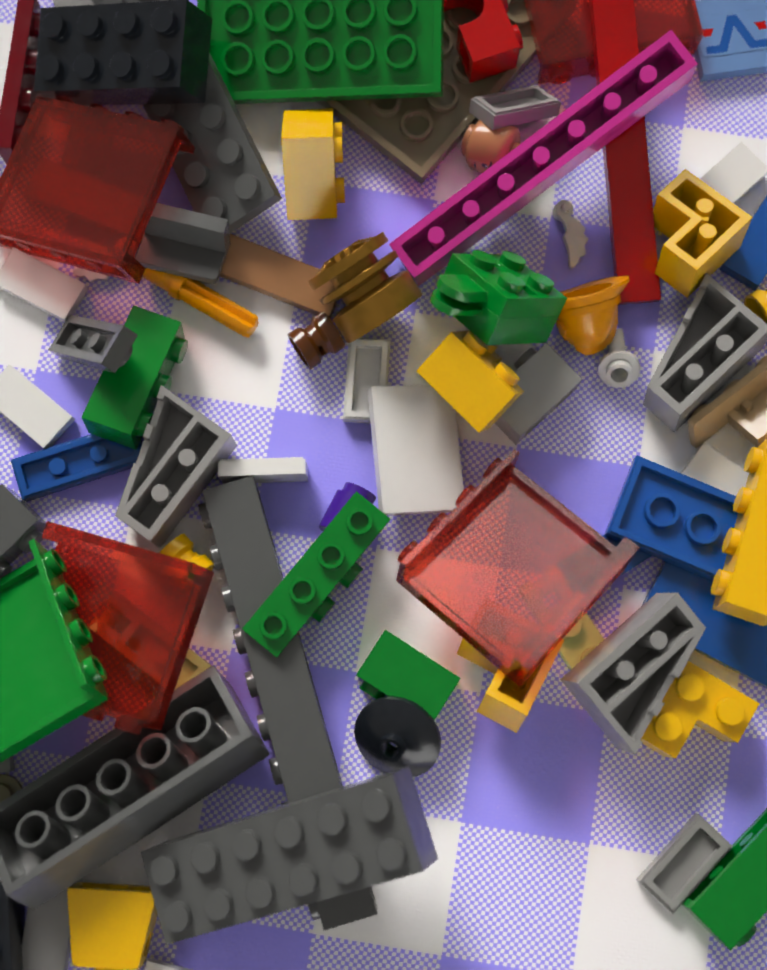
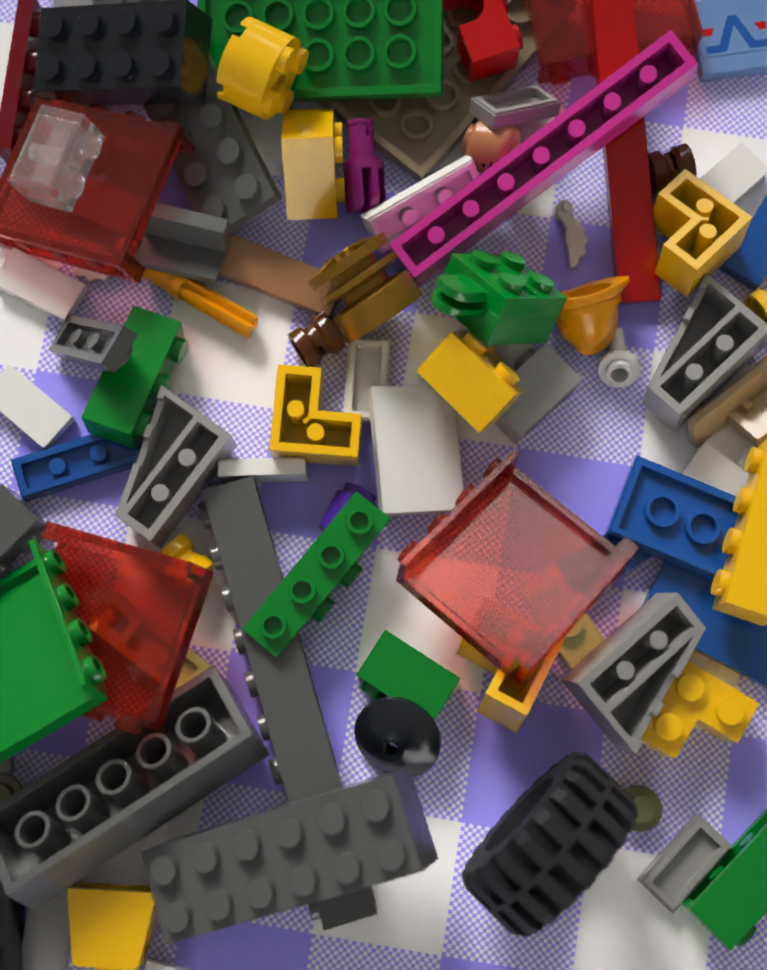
(56, 158): none -> clear brick
(260, 69): none -> yellow brick
(304, 429): none -> yellow brick
(363, 170): none -> magenta arm
(417, 201): none -> tile
(550, 845): none -> black tyre
(648, 807): none -> olive plate
(669, 165): none -> reddish brown wheel

